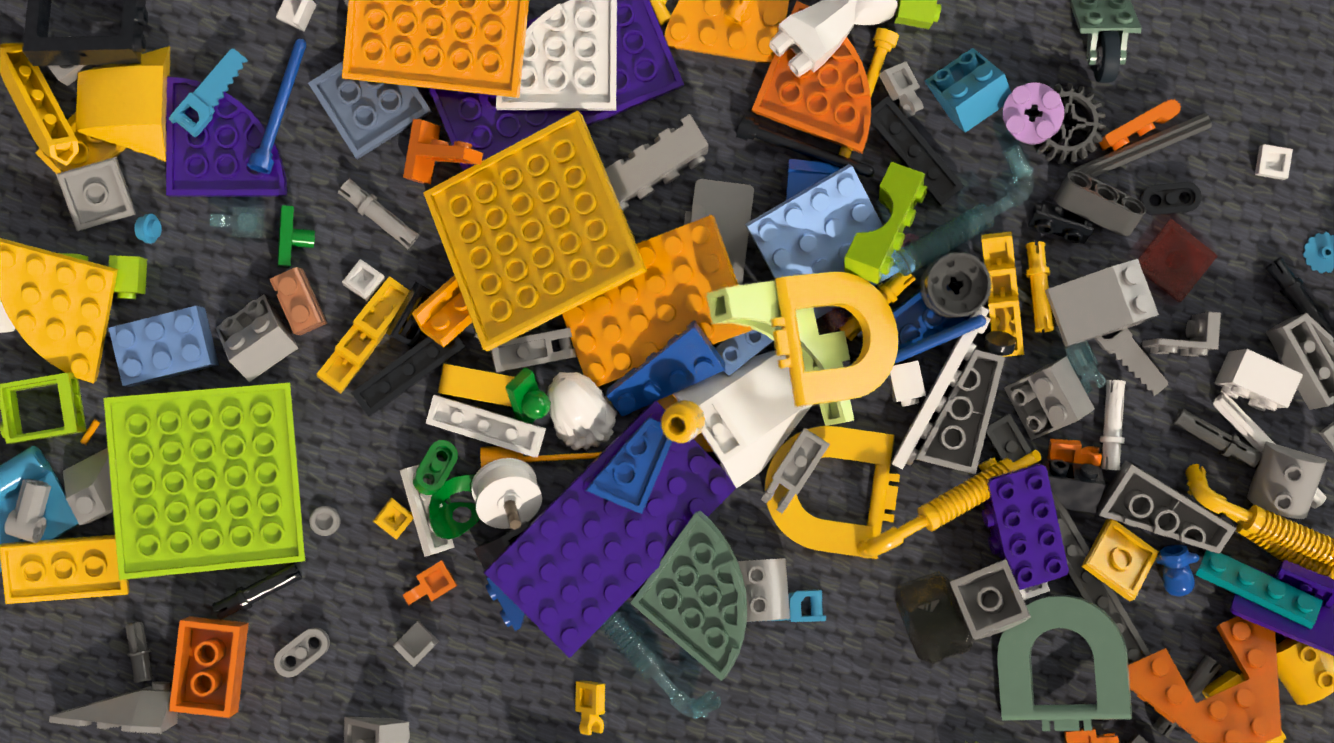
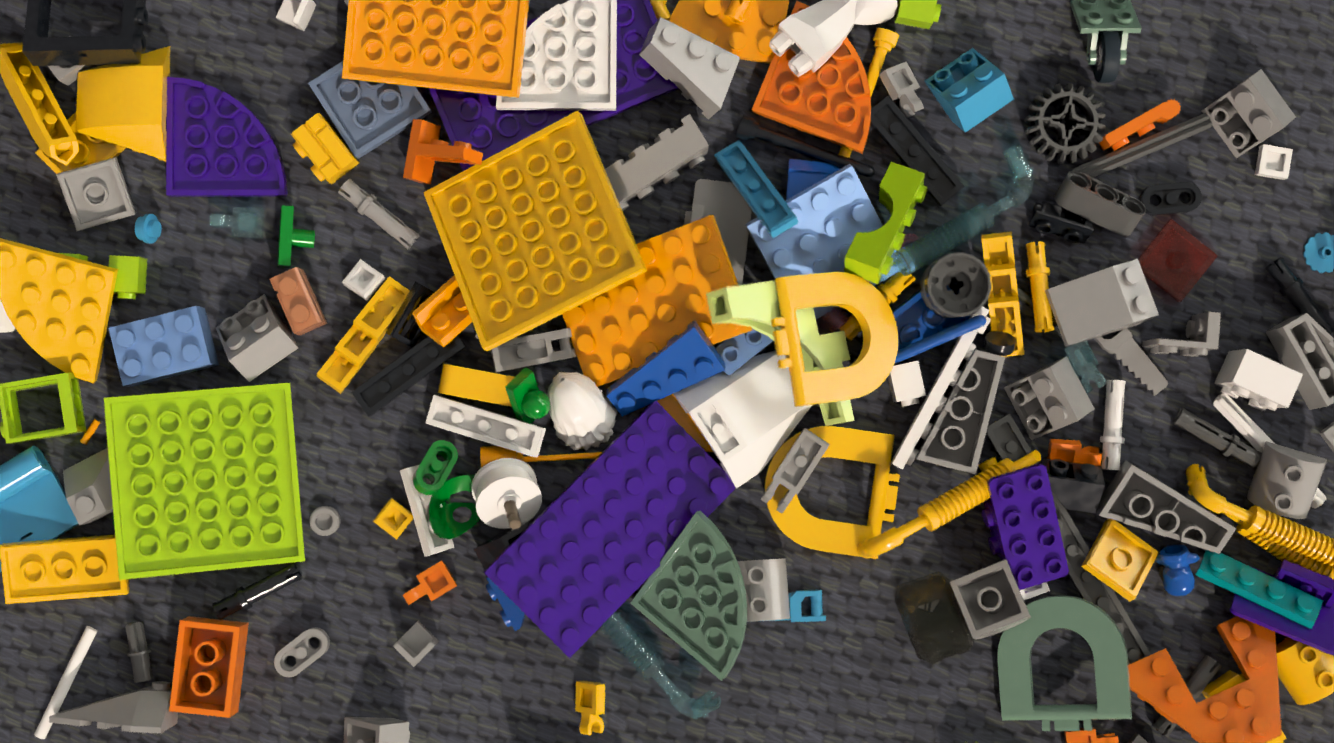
(27, 518): light grey piece -> none
(66, 681): none -> white bar
(208, 93): dark azure piece -> none
(262, 158): blue piece -> none
(324, 148): none -> yellow brick
(634, 468): blue wing -> none
(682, 421): yellow head -> none
(691, 63): none -> wedge
(756, 189): none -> dark azure tile
(1023, 98): lavender plate -> none
(1249, 113): none -> light grey slope

